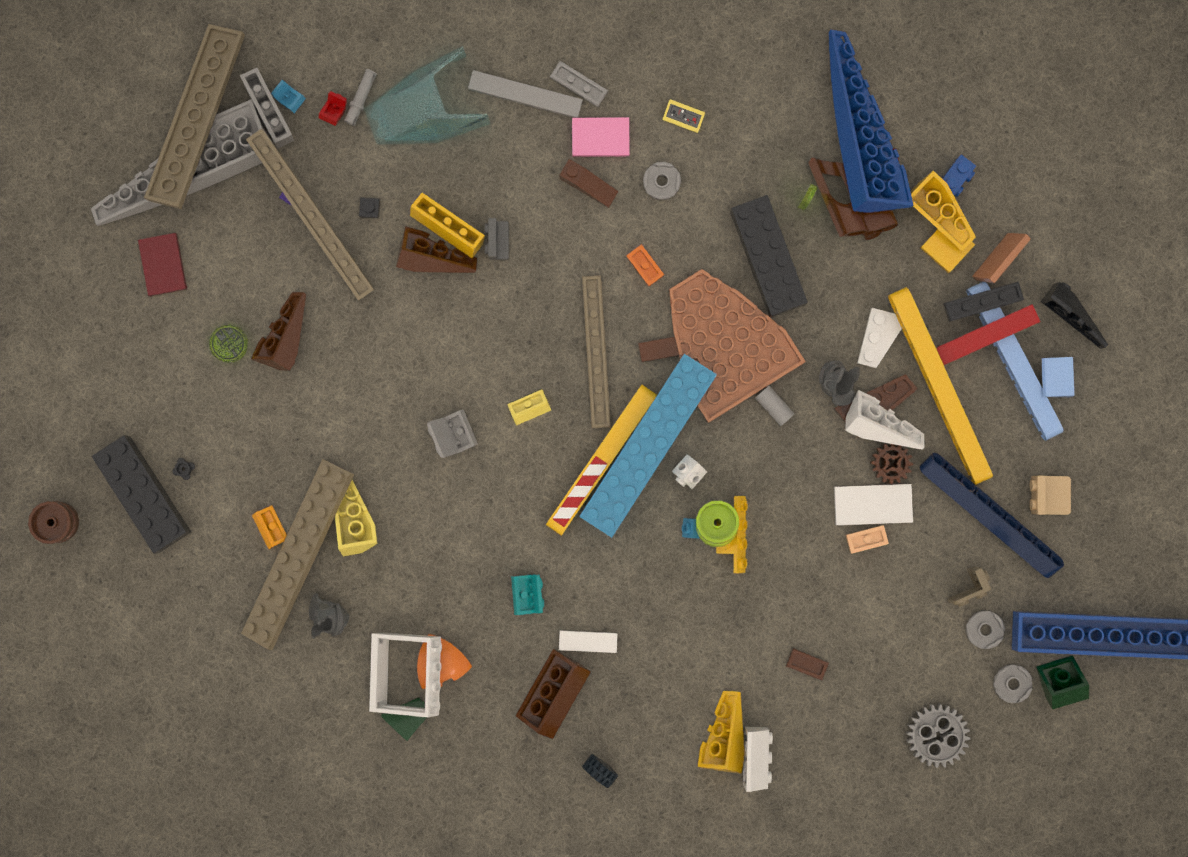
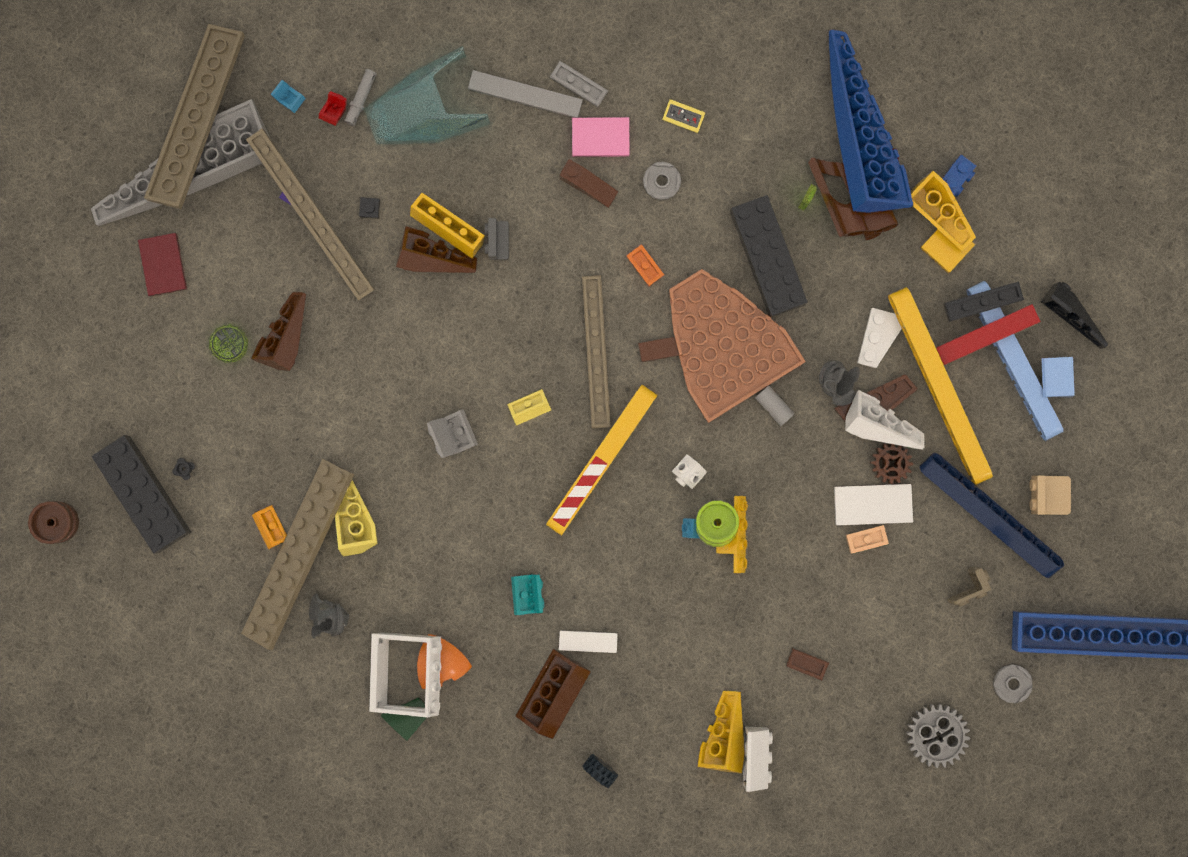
(267, 108): light grey brick -> none
(648, 445): dark azure brick -> none
(996, 629): light grey tile -> none
(1001, 257): nougat tile -> none
(1063, 682): dark green slope -> none

